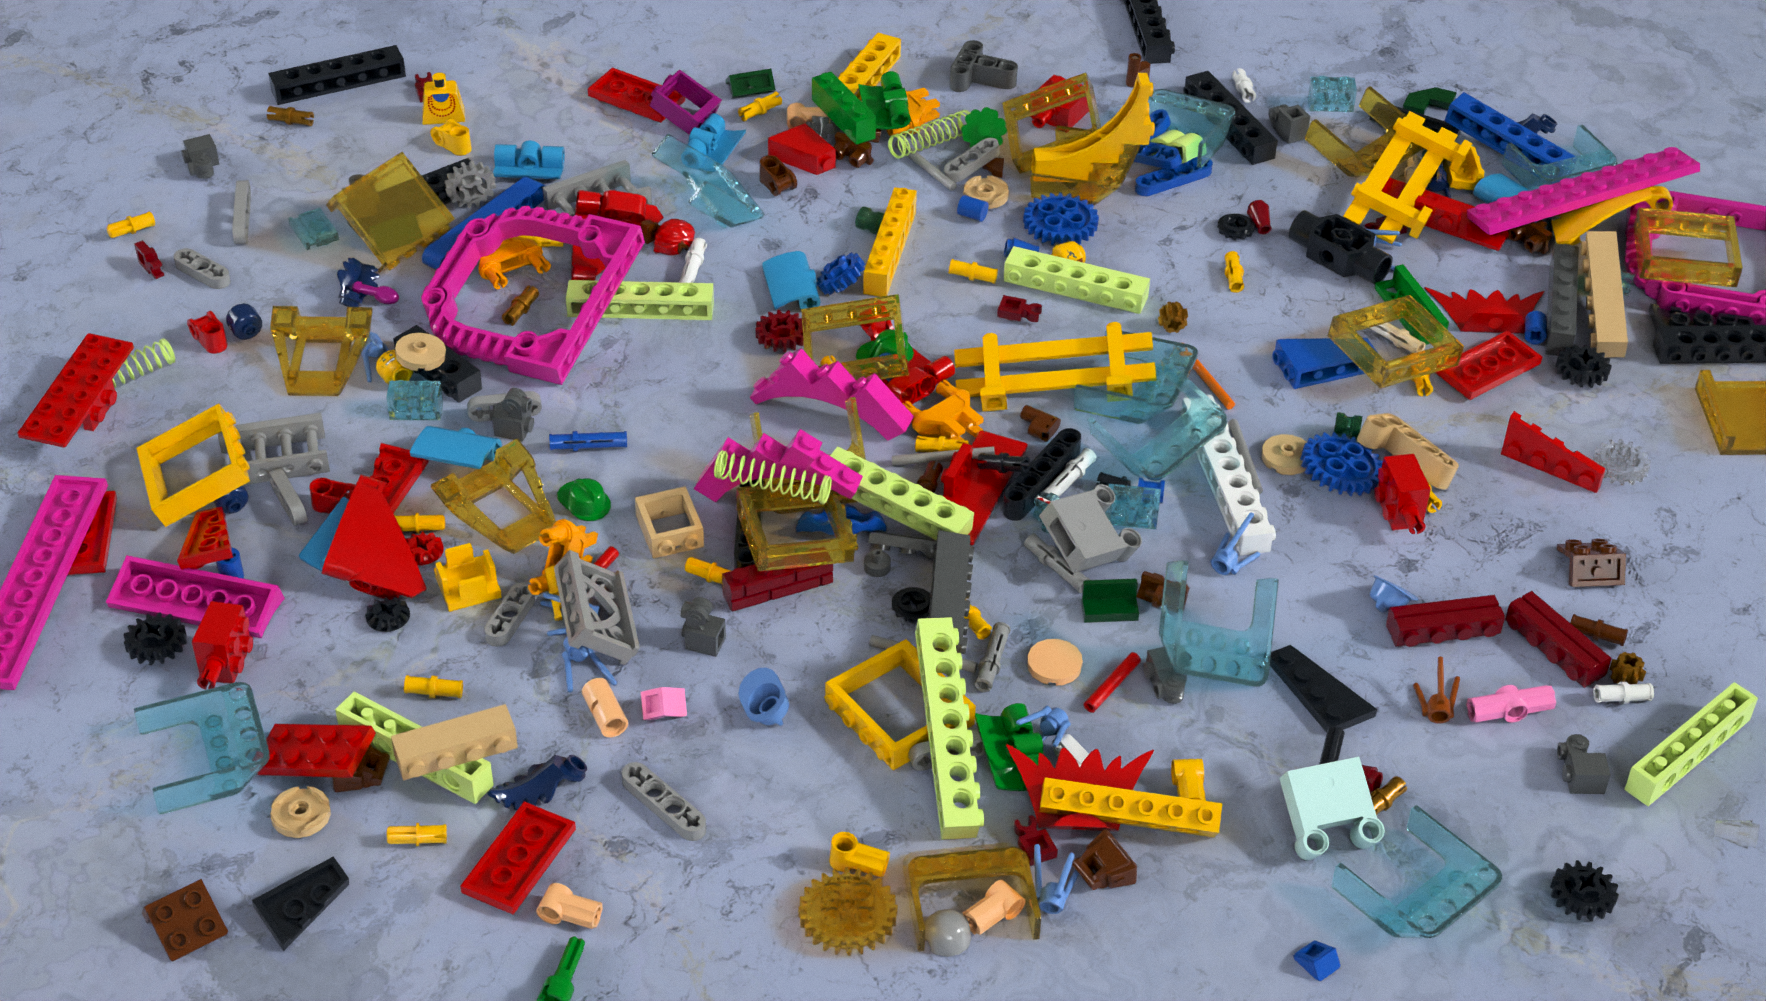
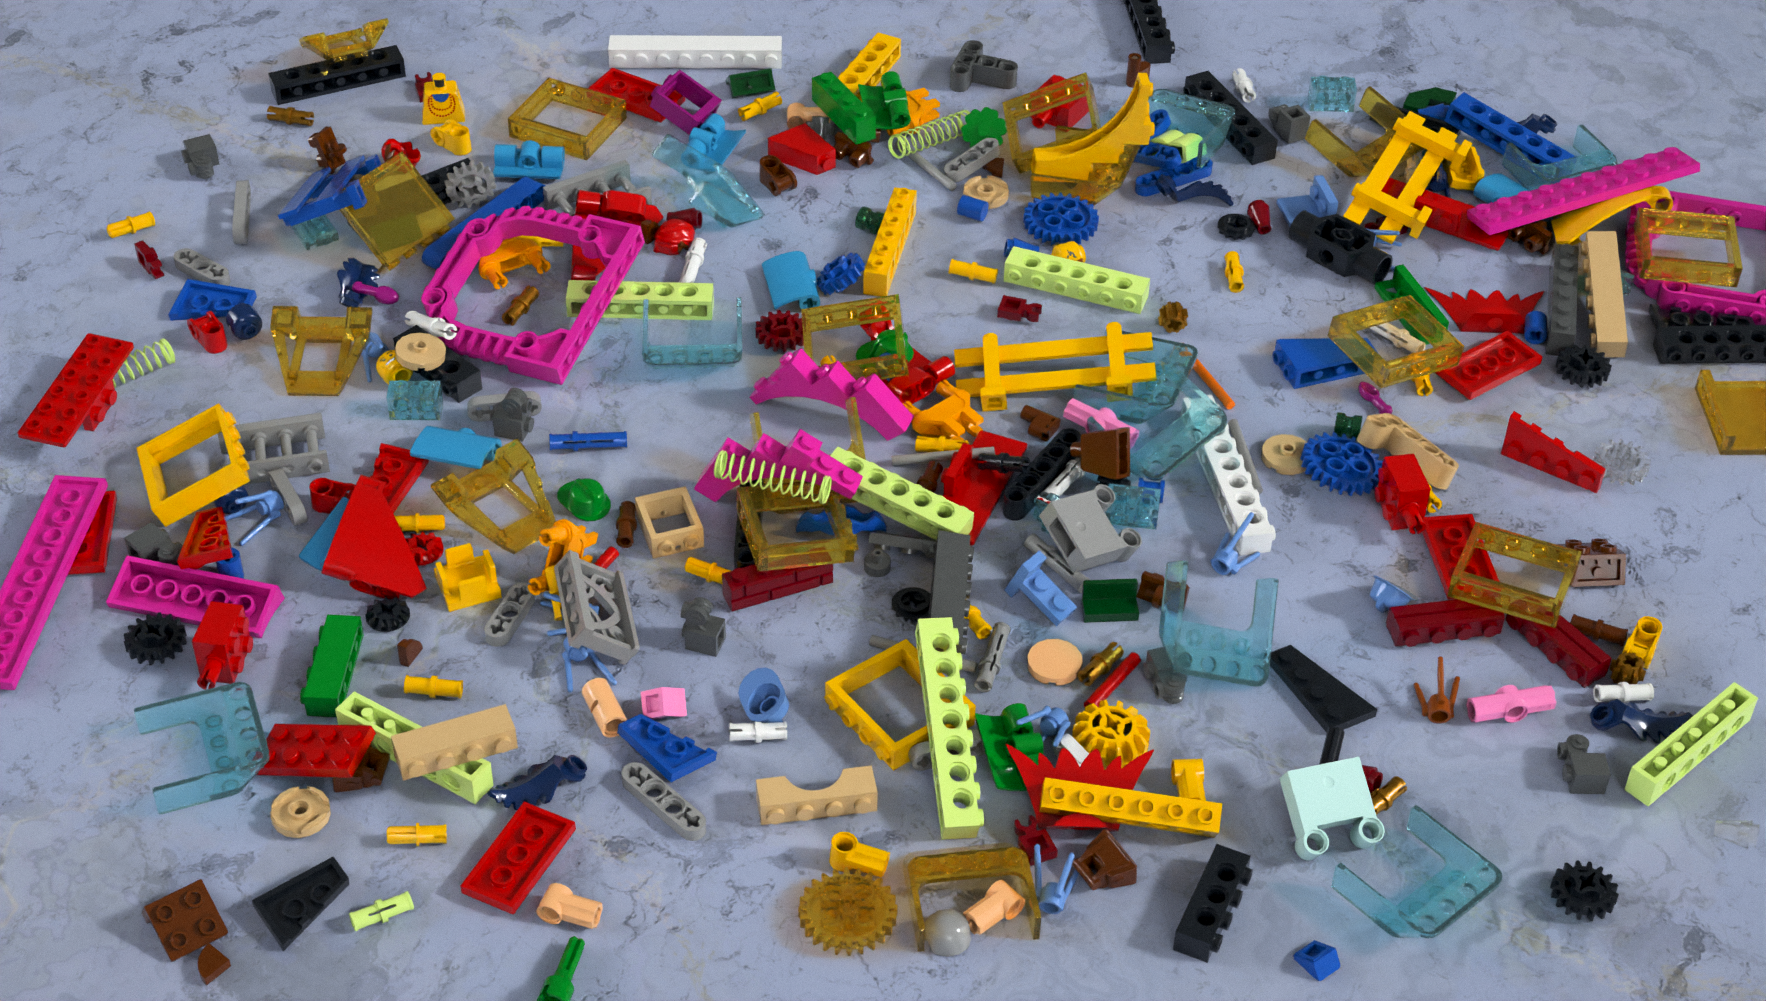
(153, 545): none -> dark grey brick
(200, 297): none -> blue wing
(211, 964): none -> reddish brown tile
(268, 503): none -> medium blue plant
(319, 42): none -> clear yellow windscreen
(328, 148): none -> reddish brown hips
(329, 191): none -> blue fence
(332, 665): none -> green brick
(393, 147): none -> red hair
(401, 903): none -> yellowish green pin
(408, 651): none -> reddish brown tile
(435, 326): none -> white pin
(524, 128): none -> clear yellow window
(626, 524): none -> reddish brown pin
(663, 750): none -> blue wing
(690, 215): none -> dark red cone
(691, 355): none -> clear light blue windscreen
(695, 51): none -> white brick
(757, 731): none -> white pin
(783, 802): none -> tan arch
(1041, 590): none -> medium blue bracket
(1080, 412): none -> bright pink piece
(1100, 663): none -> pearl gold pin
(1104, 452): none -> reddish brown torso
(1109, 734): none -> yellow gear
(1167, 187): none -> dark blue plant
(1212, 903): none -> black brick
(1319, 202): none -> medium blue bracket
(1371, 394): none -> magenta piece
(1437, 111): none -> blue cone
(1446, 540): none -> red plate
(1506, 597): none -> clear yellow window
(1639, 721): none -> dark blue plant
(1644, 639): none -> yellow piece

